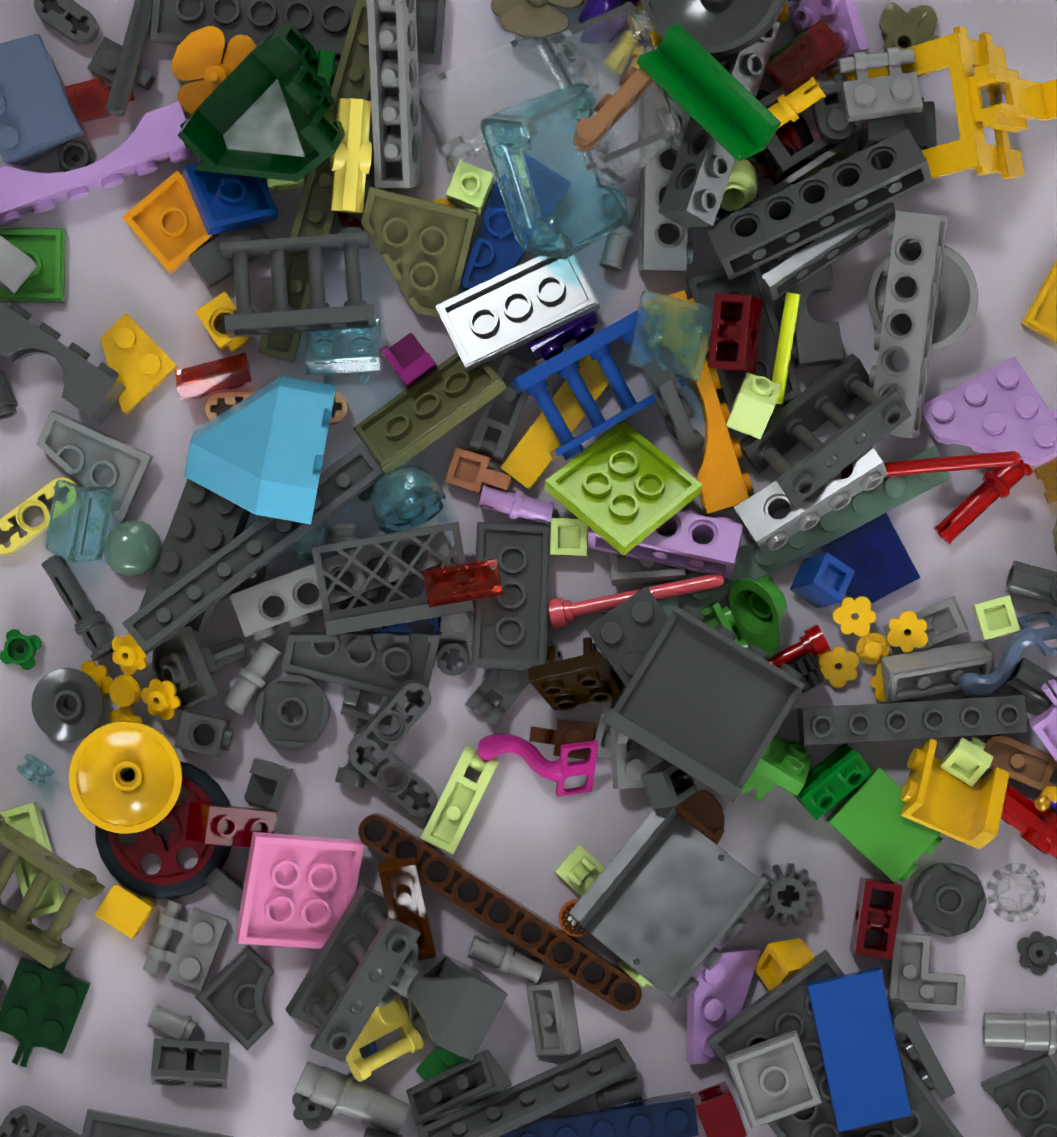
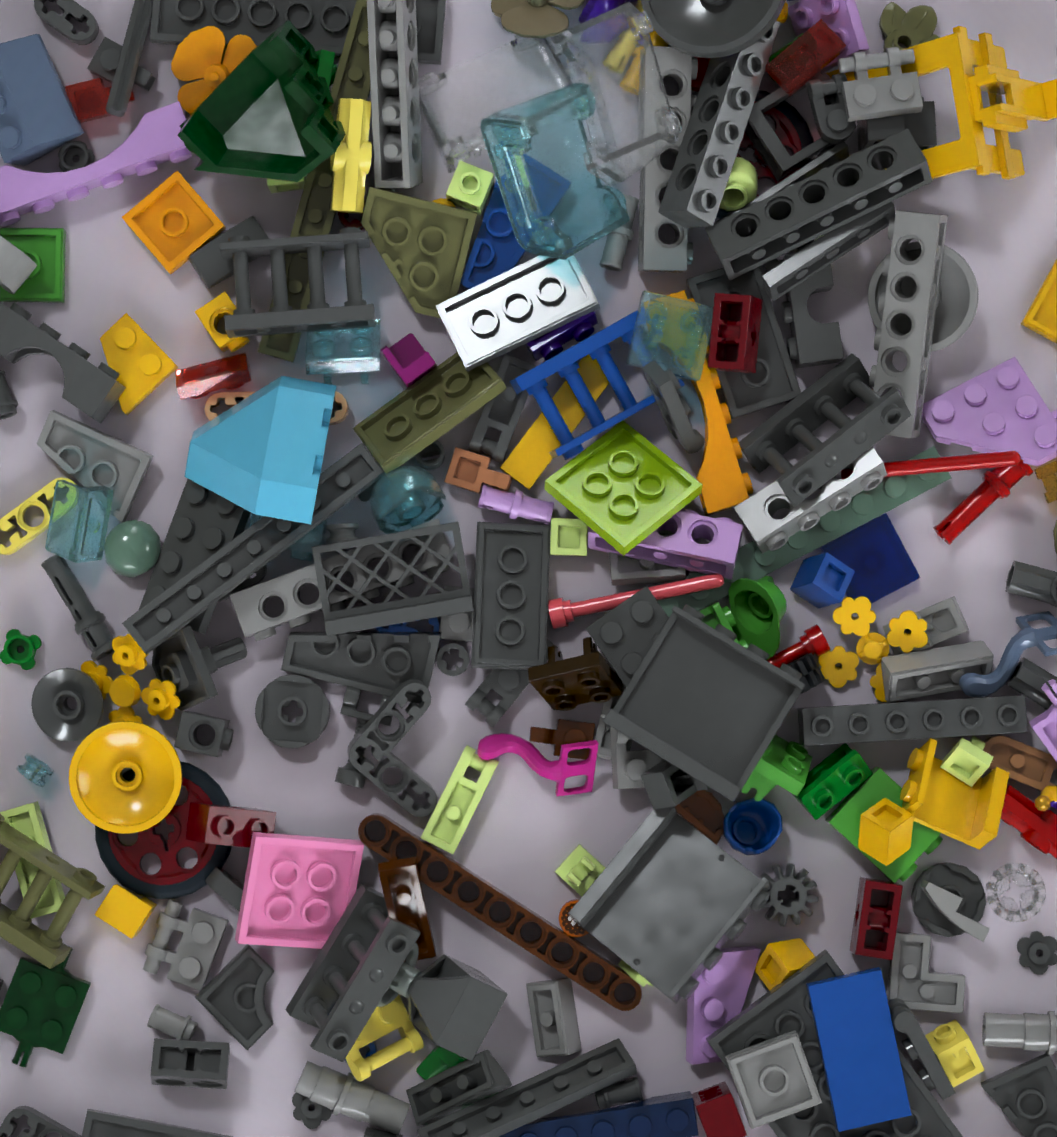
(229, 200): blue plate -> none
(251, 677): light grey pin -> none
(267, 784): dark grey panel -> none
(433, 449): none -> dark grey hinge
(462, 582): clear red plate -> none
(505, 958): light grey pin -> none
(611, 109): medium nougat plate -> none
(710, 94): green panel -> none
(752, 826): none -> blue hair
(753, 405): yellowish green brick -> none
(785, 342): neon yellow bar -> none
(800, 99): yellow pin -> none
(885, 831): none -> yellow panel
(947, 905): none -> light grey slope
(955, 1052): none -> light yellow bracket
(996, 618): yellowish green tile -> none

